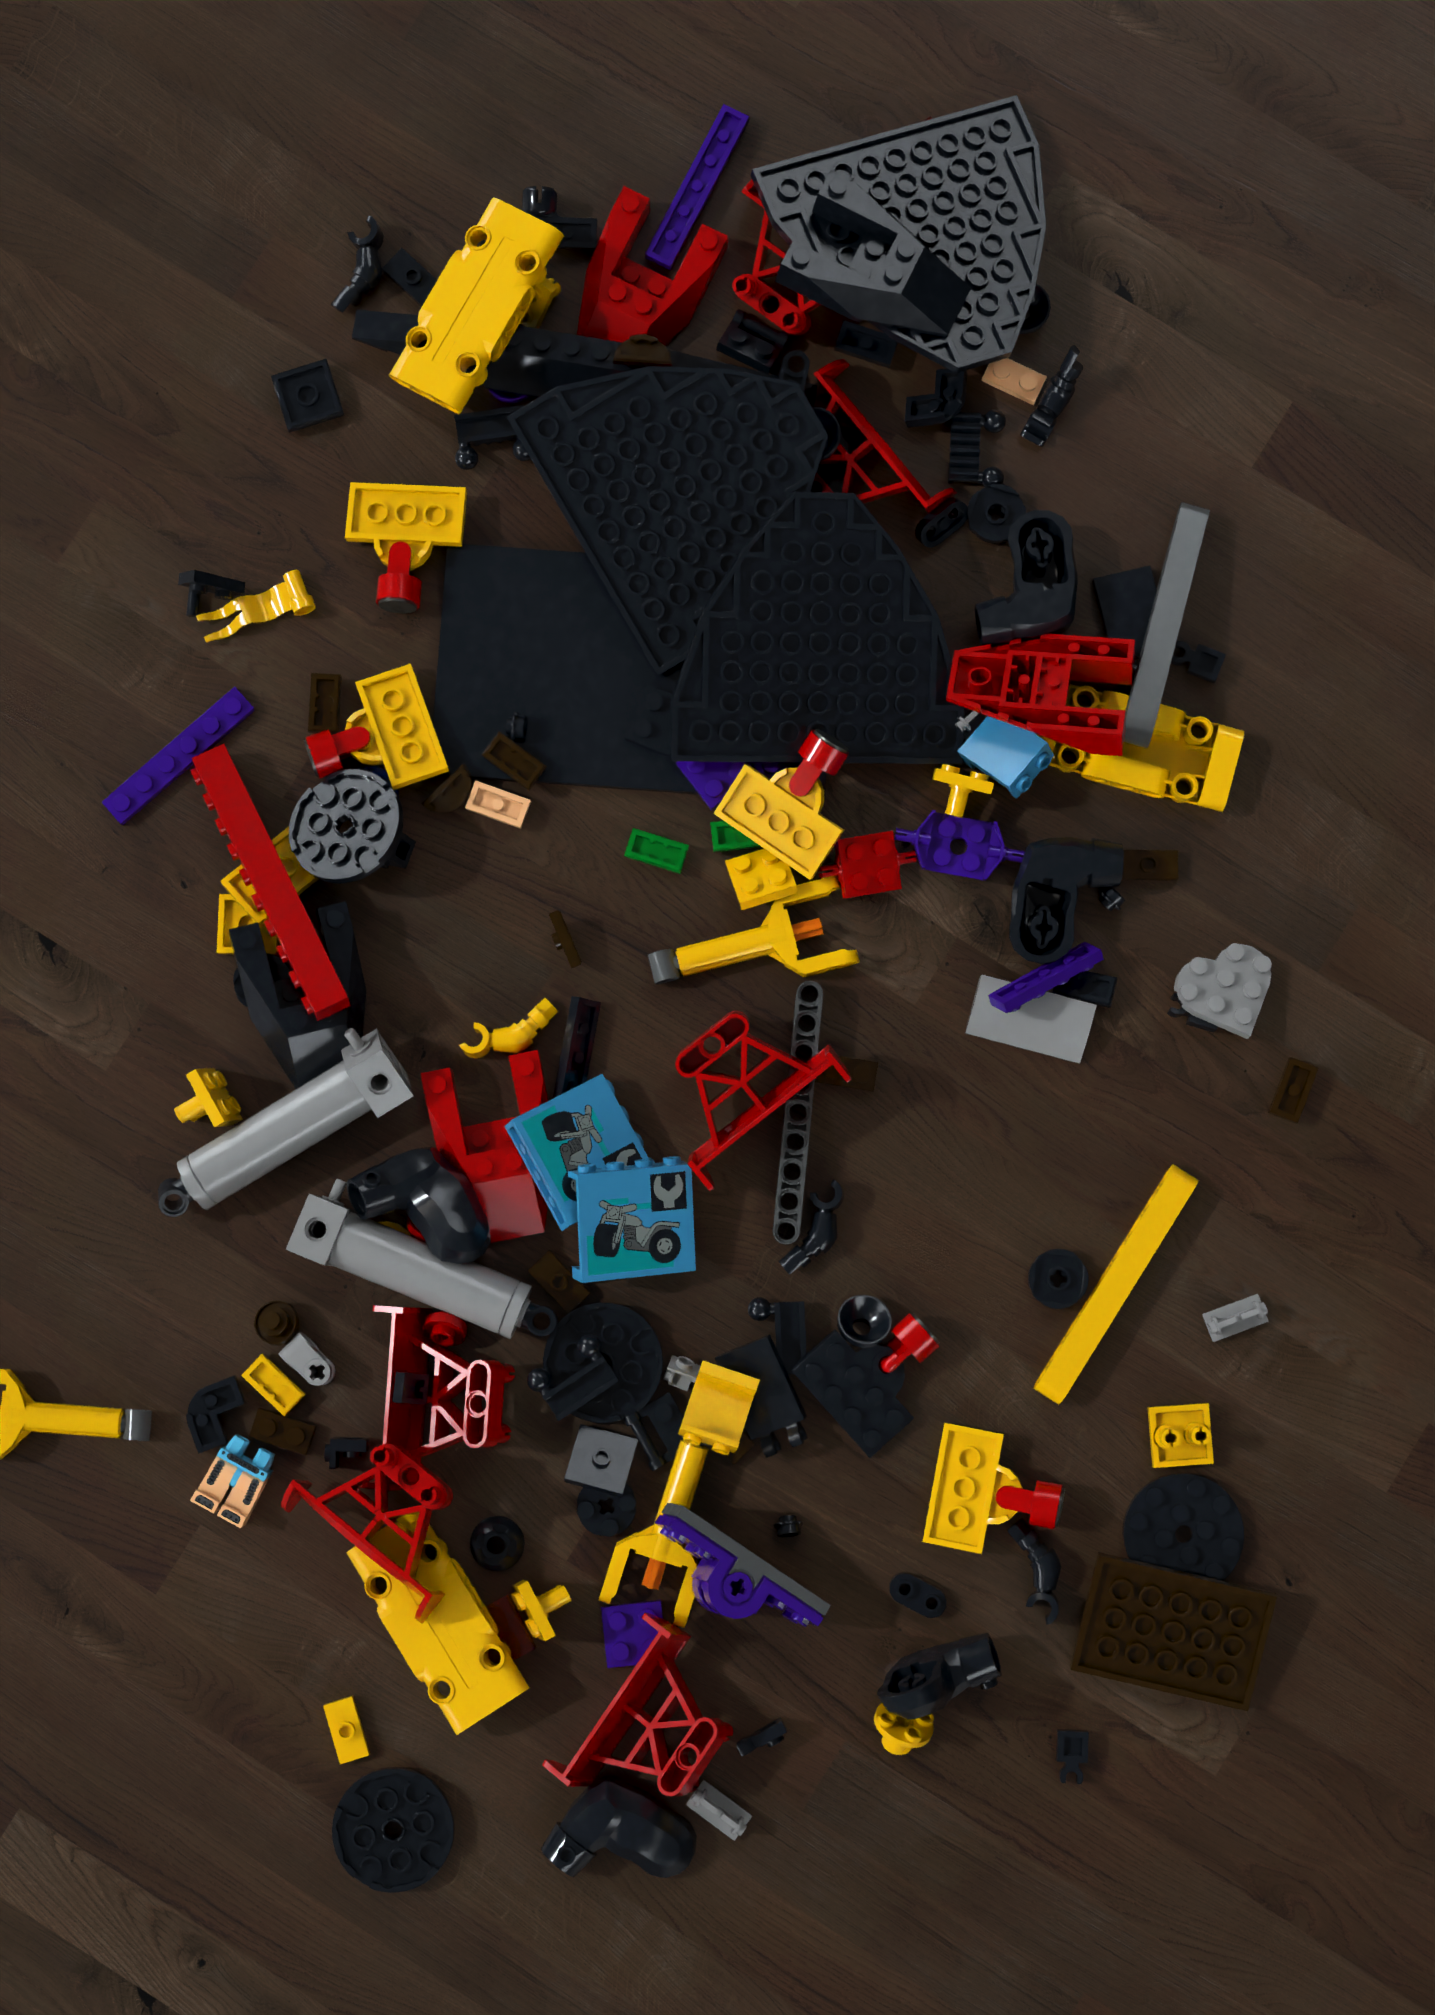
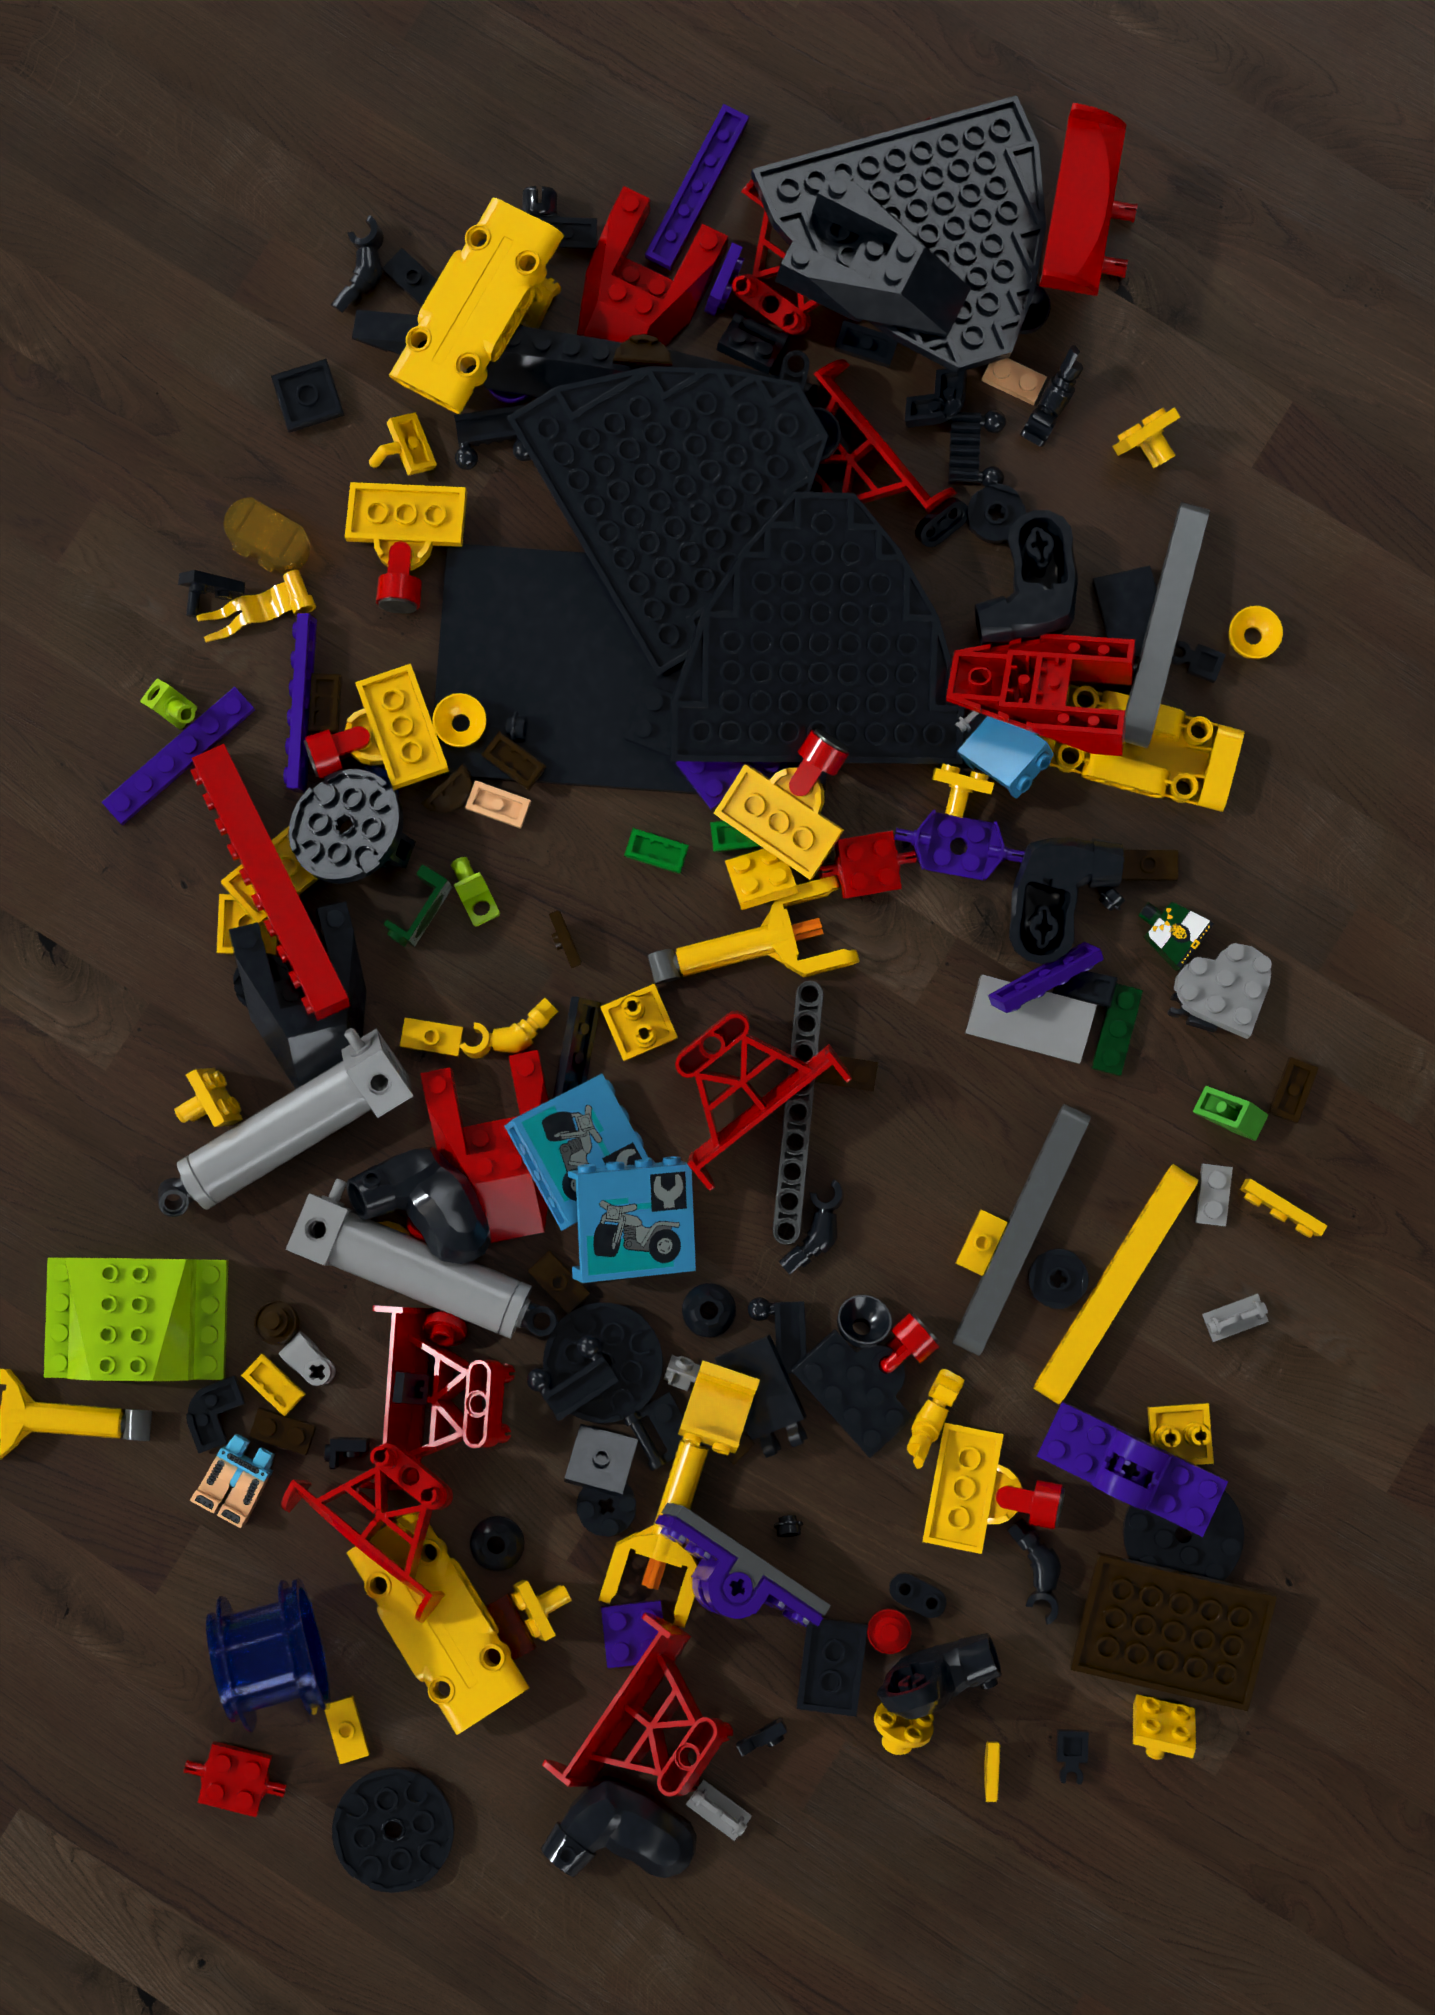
(136, 1319): none -> lime wedge
(169, 704): none -> lime bracket
(235, 1779): none -> red plate
(266, 536): none -> clear yellow brick
(268, 1655): none -> clear blue wheel
(299, 689): none -> dark purple plate
(409, 443): none -> yellow plate
(431, 1037): none -> yellow plate
(441, 890): none -> dark green panel
(452, 707): none -> yellow piece
(472, 890): none -> lime bracket
(639, 1022): none -> yellow plate
(722, 287): none -> dark purple plate
(724, 1302): none -> black piece
(832, 1667): none -> black plate
(889, 1631): none -> red plate
(933, 1415): none -> yellow piece
(981, 1242): none -> yellow plate
(991, 1770): none -> yellow tile
(1021, 1229): none -> dark grey beam
(1086, 203): none -> red piece
(1117, 1030): none -> dark green plate
(1132, 1469): none -> dark purple piece
(1149, 437): none -> yellow plate
(1163, 1727): none -> yellow plate
(1174, 932): none -> torso
(1213, 1195): none -> light grey plate
(1231, 1113): none -> bright green slope
(1265, 622): none -> yellow piece
(1282, 1209): none -> yellow plate

